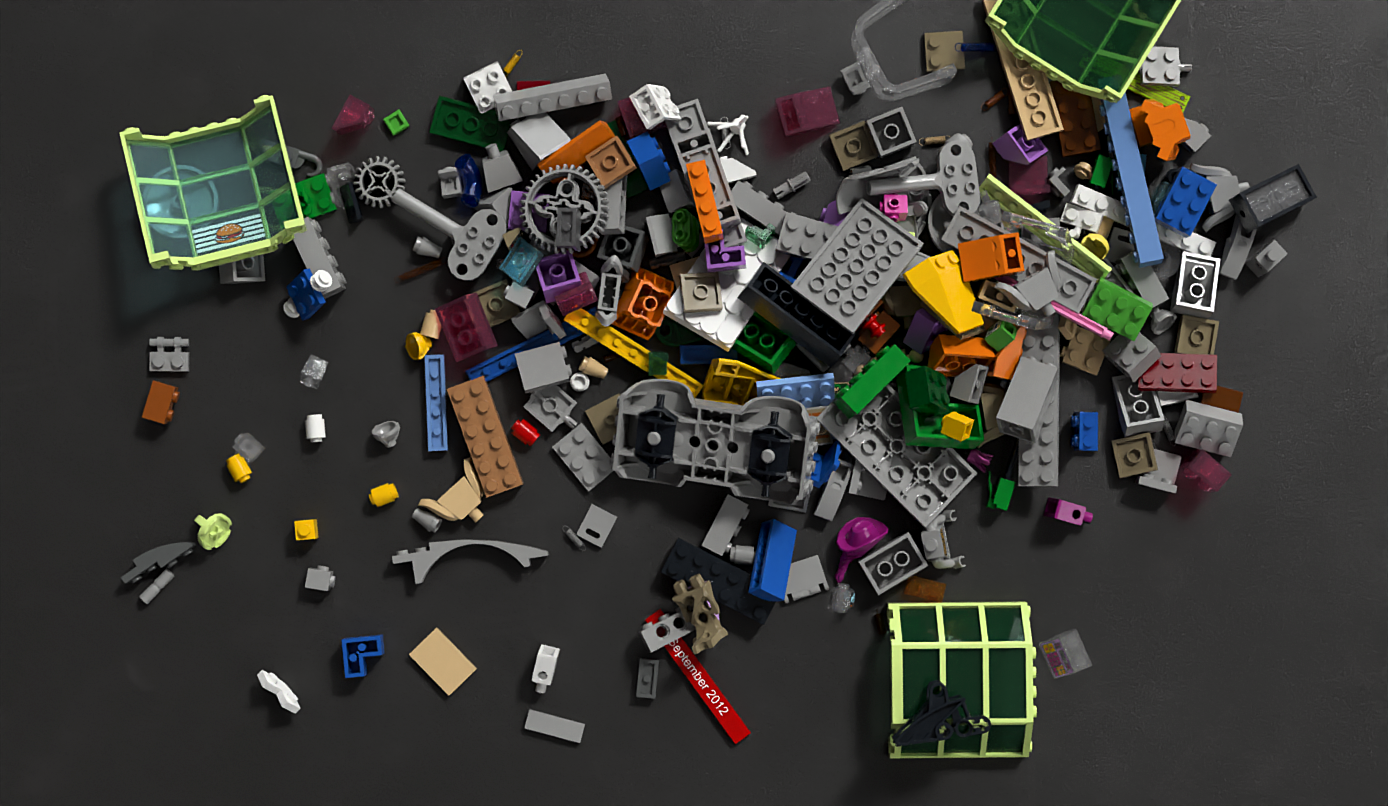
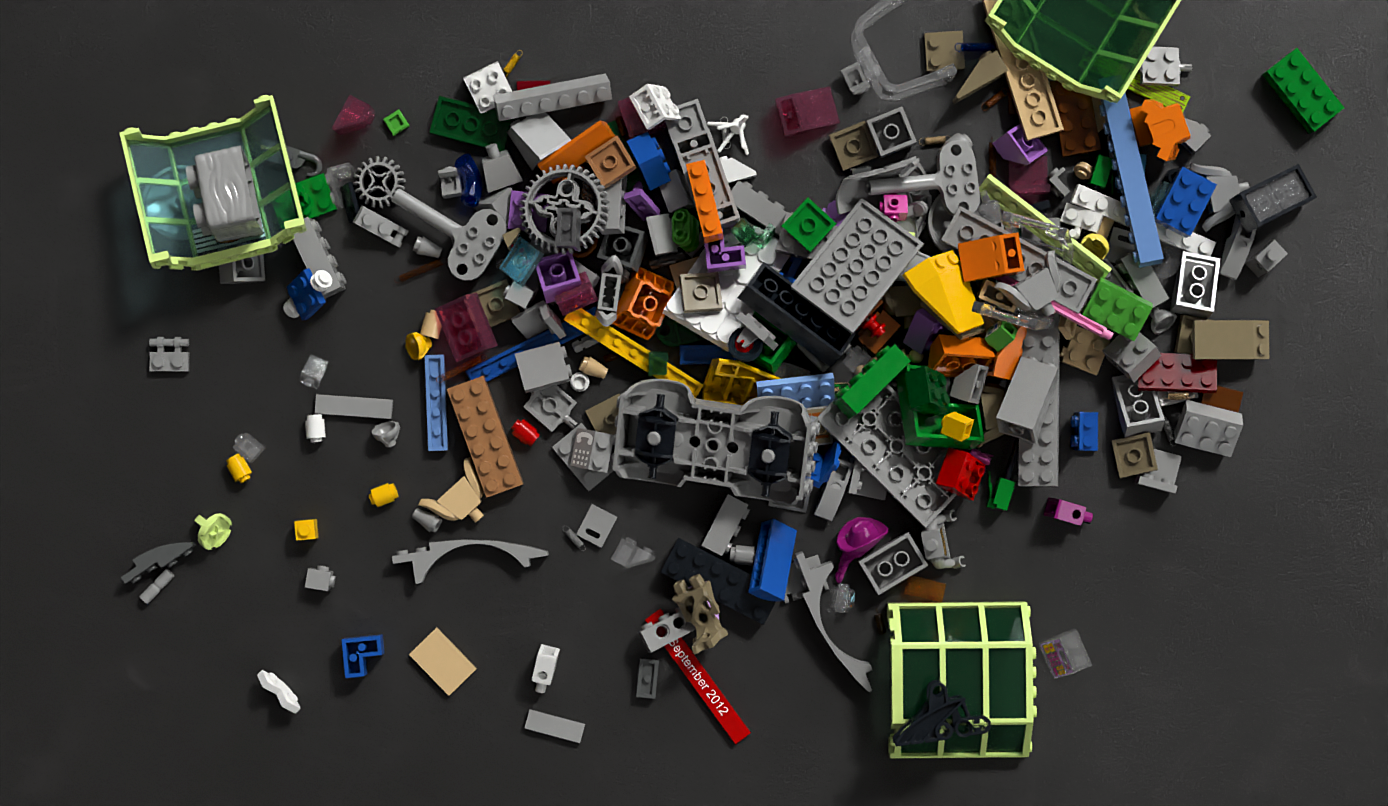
(160, 402): dark orange brick -> none
(227, 195): none -> light grey brick
(353, 406): none -> light grey tile
(380, 226): none -> light grey plate
(479, 361): none -> dark orange piece
(592, 450): none -> light grey slope
(631, 555): none -> clear slope
(640, 202): none -> medium lavender tile
(746, 233): none -> clear green panel
(747, 342): none -> plate
(792, 185): light grey axle -> none
(808, 225): none -> green plate
(814, 579): none -> light grey slope
(961, 473): none -> red slope
(985, 72): none -> dark tan slope
(1178, 395): none -> tan piece
(1205, 471): clear pink brick -> none
(1230, 339): none -> dark tan slope
(1303, 91): none -> green brick

